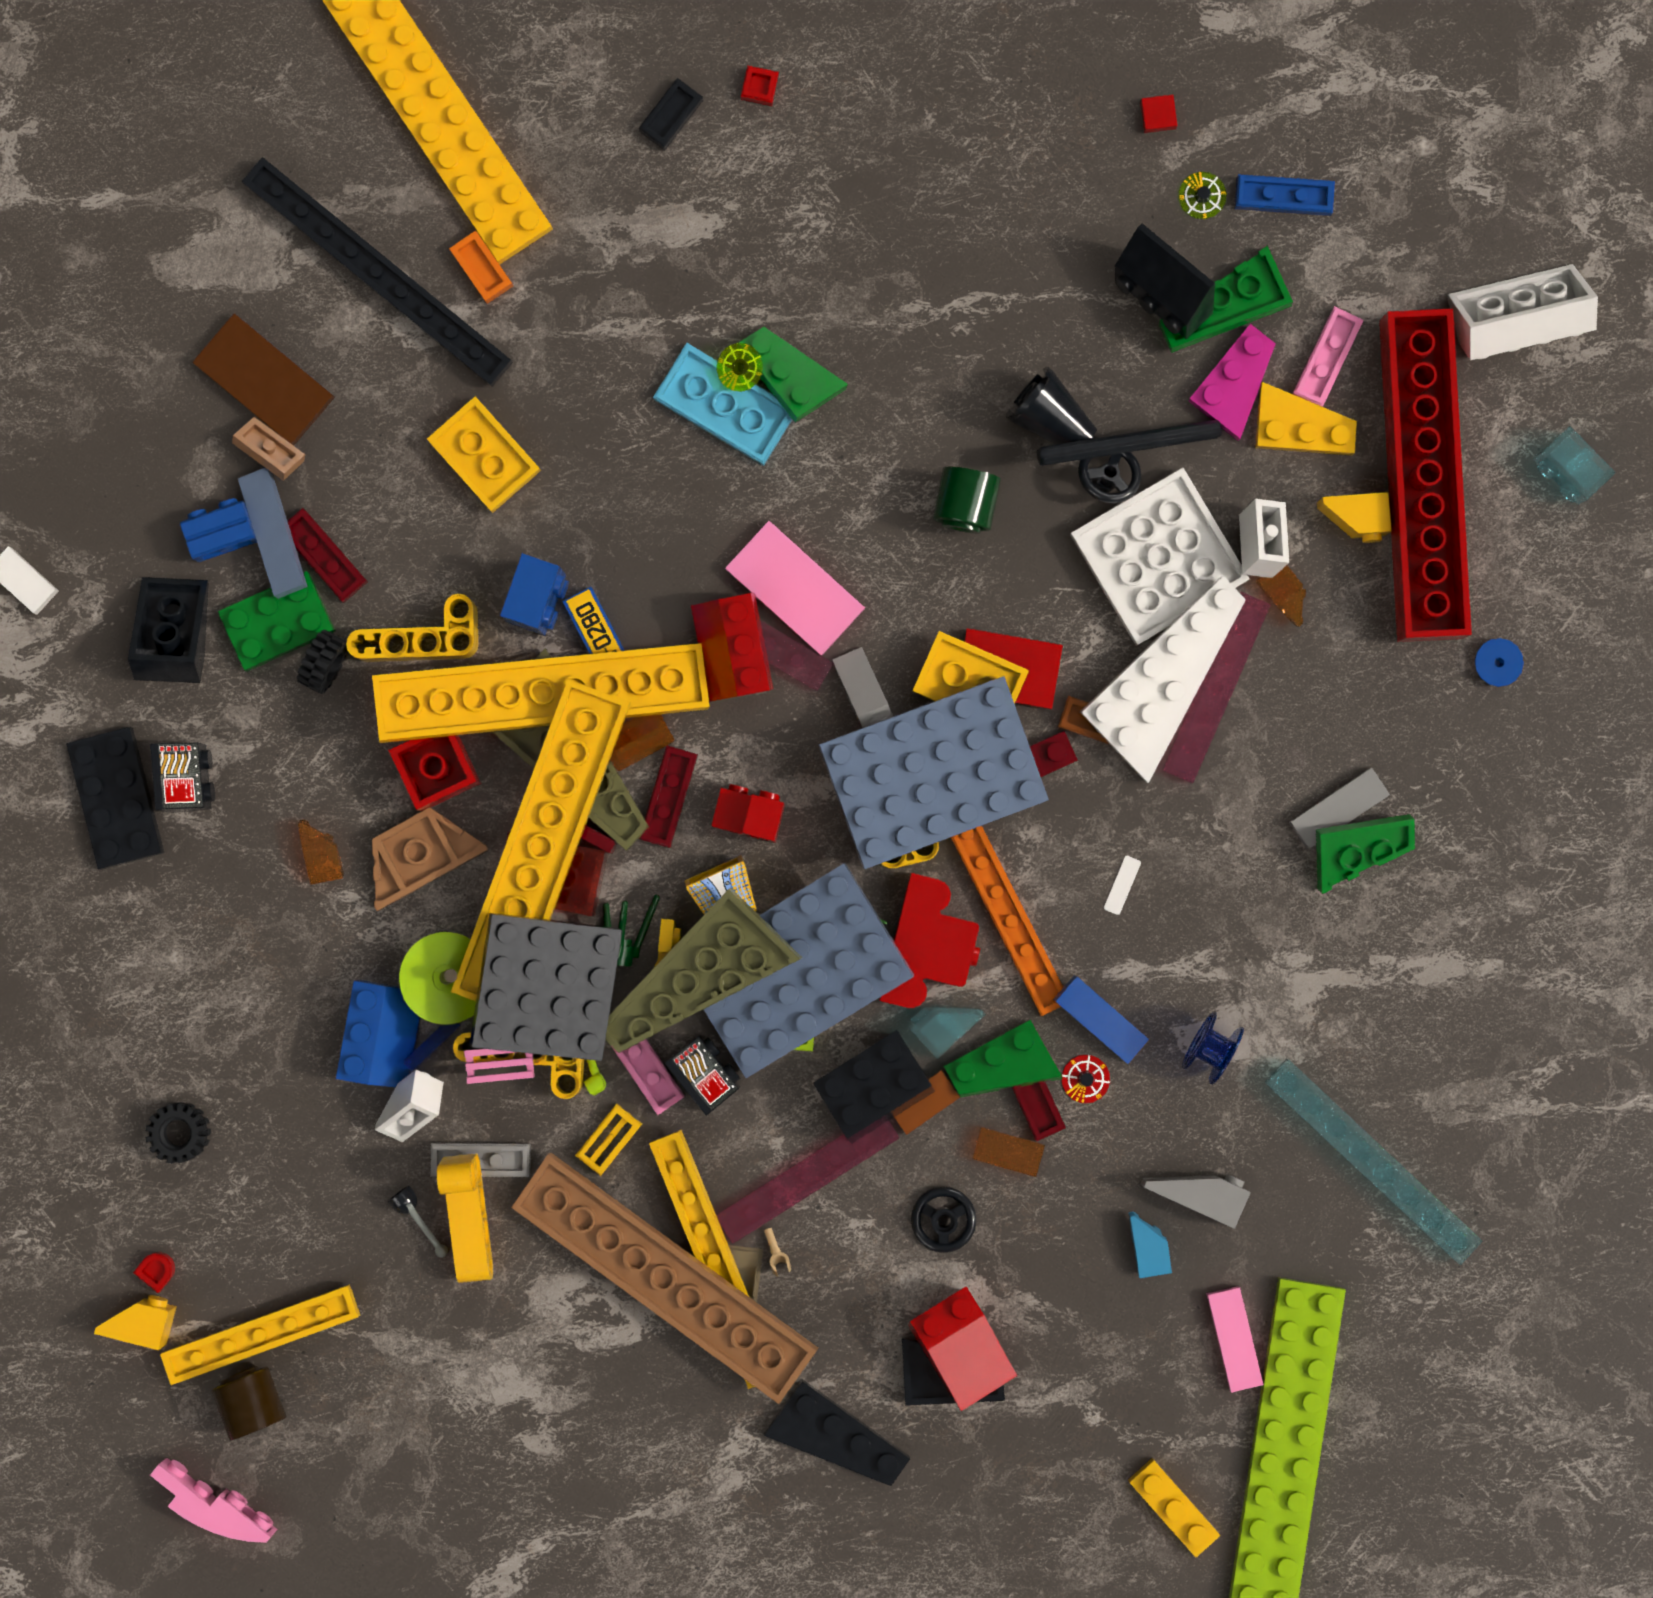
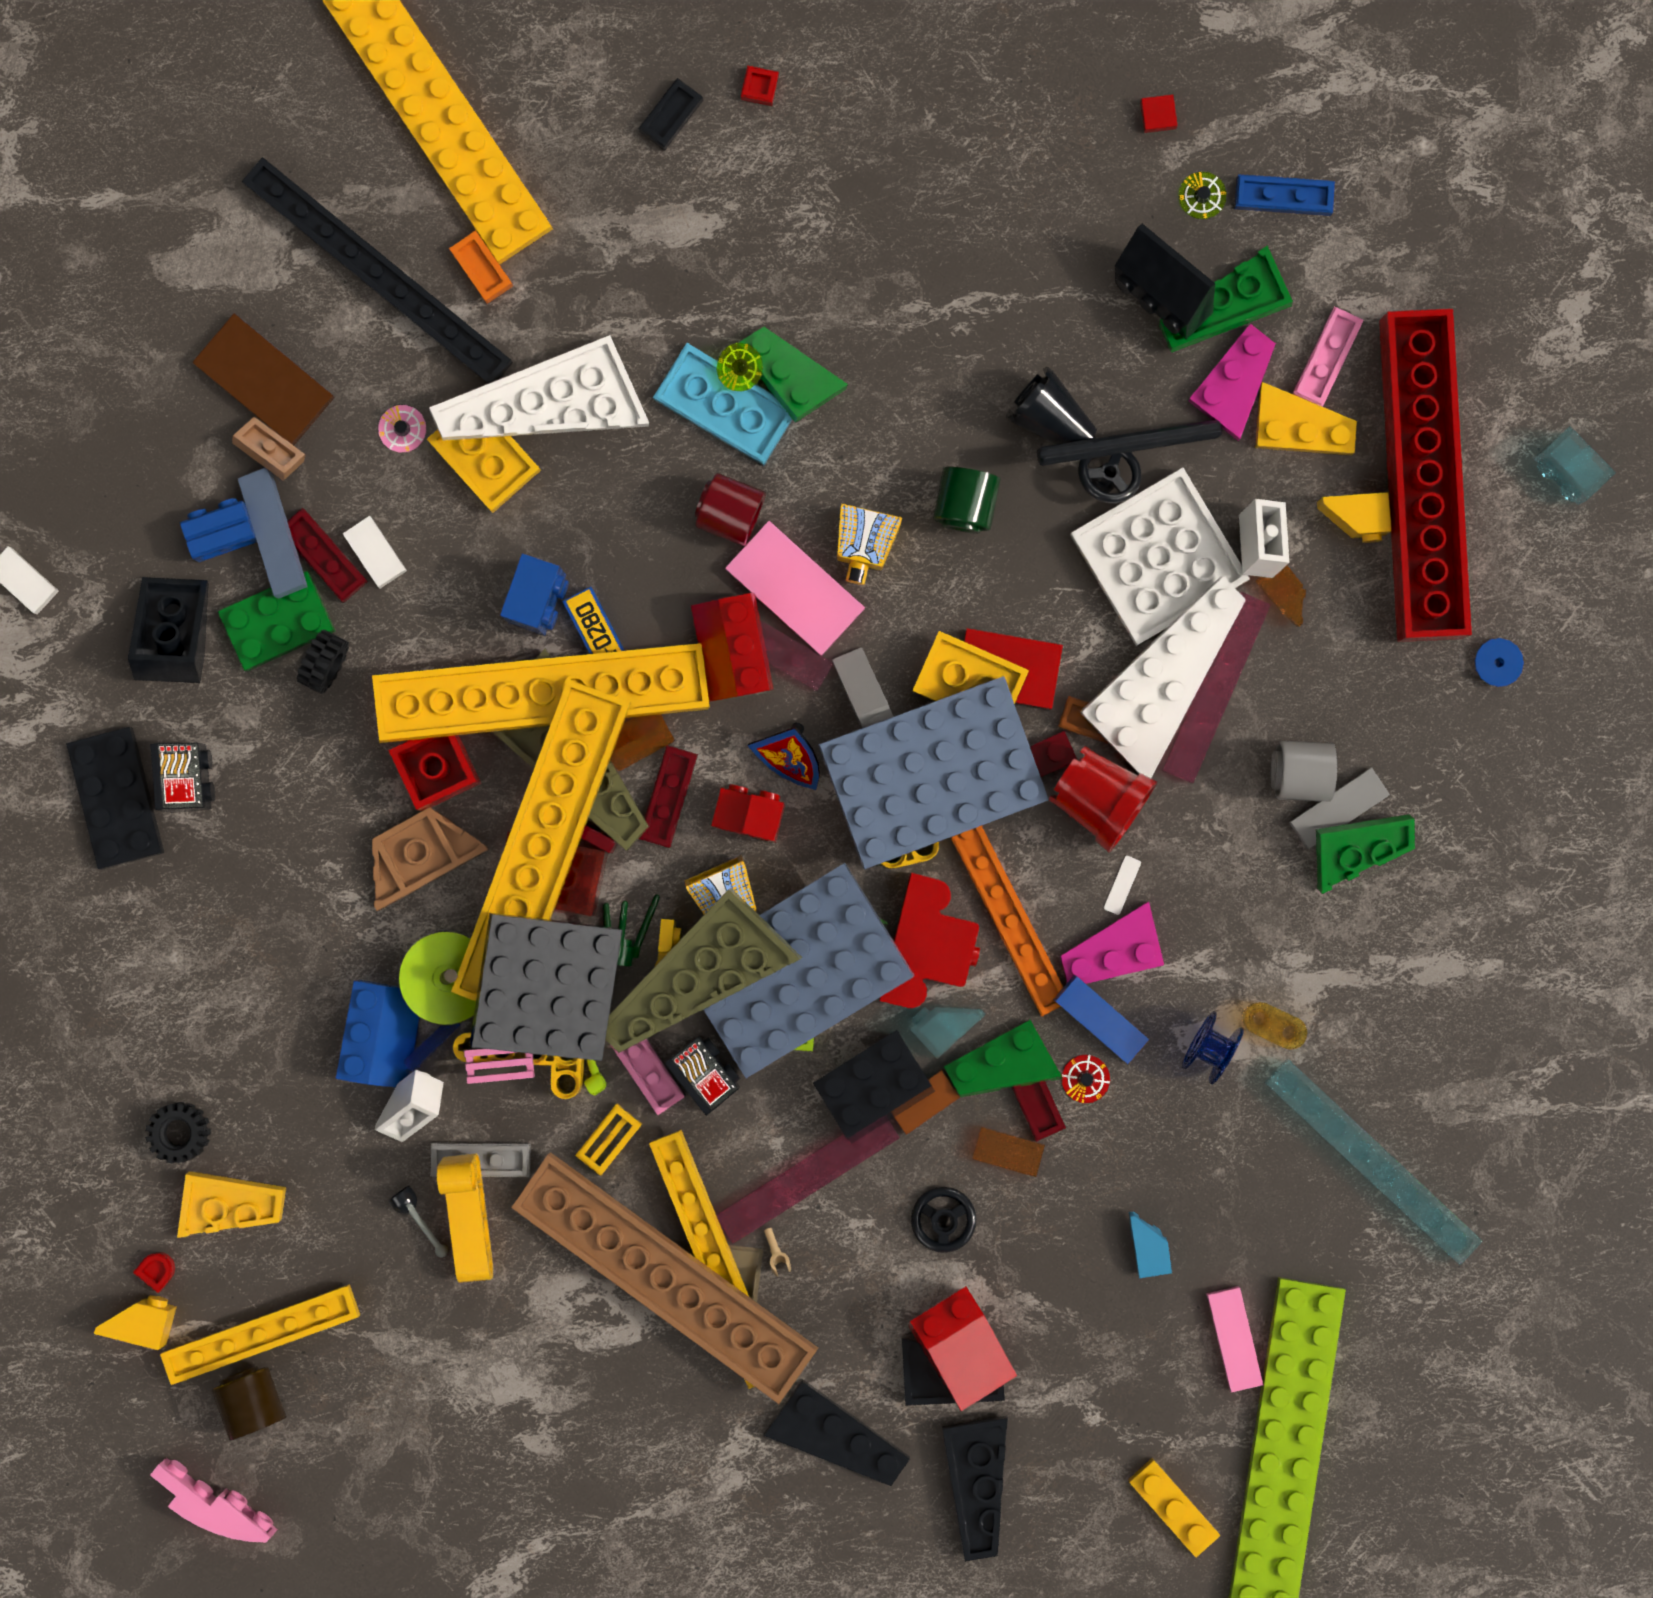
(225, 1203): none -> yellow wing
(319, 854): clear orange slope -> none
(374, 552): none -> white tile
(402, 428): none -> bright pink piece
(413, 637): yellow beam -> none
(564, 394): none -> white wing
(729, 509): none -> dark red piece
(789, 756): none -> shield
(865, 540): none -> torso
(976, 1472): none -> black wing
(1102, 796): none -> red piece
(1117, 950): none -> dark pink wing
(1208, 1195): light grey slope -> none
(1274, 1024): none -> clear yellow plate
(1304, 771): none -> light grey piece
(1523, 312): white slope -> none

